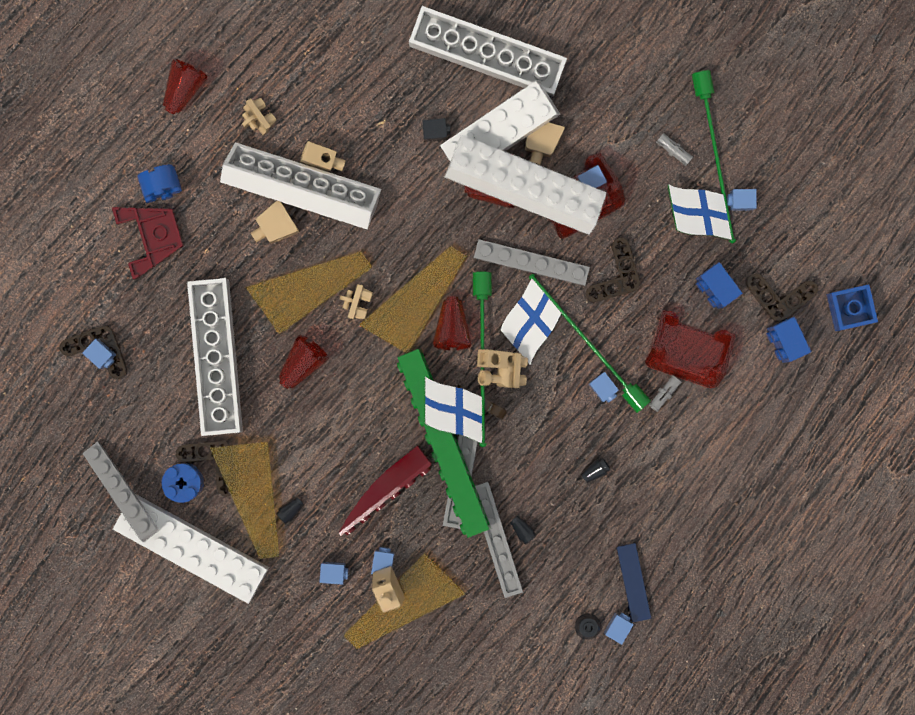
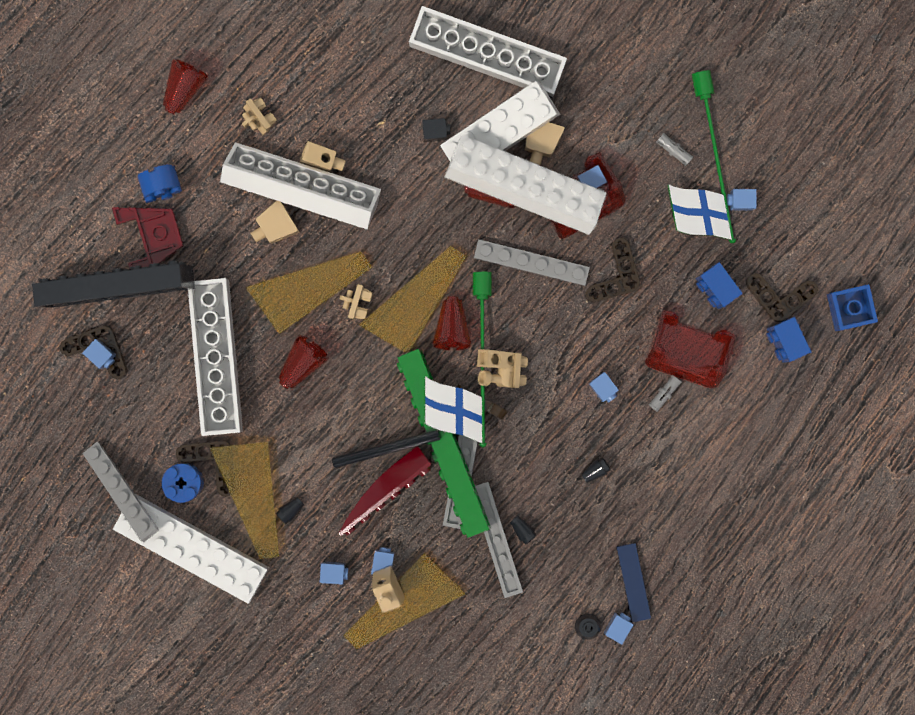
(113, 285): none -> black brick
(386, 448): none -> black axle
(535, 319): flag -> none

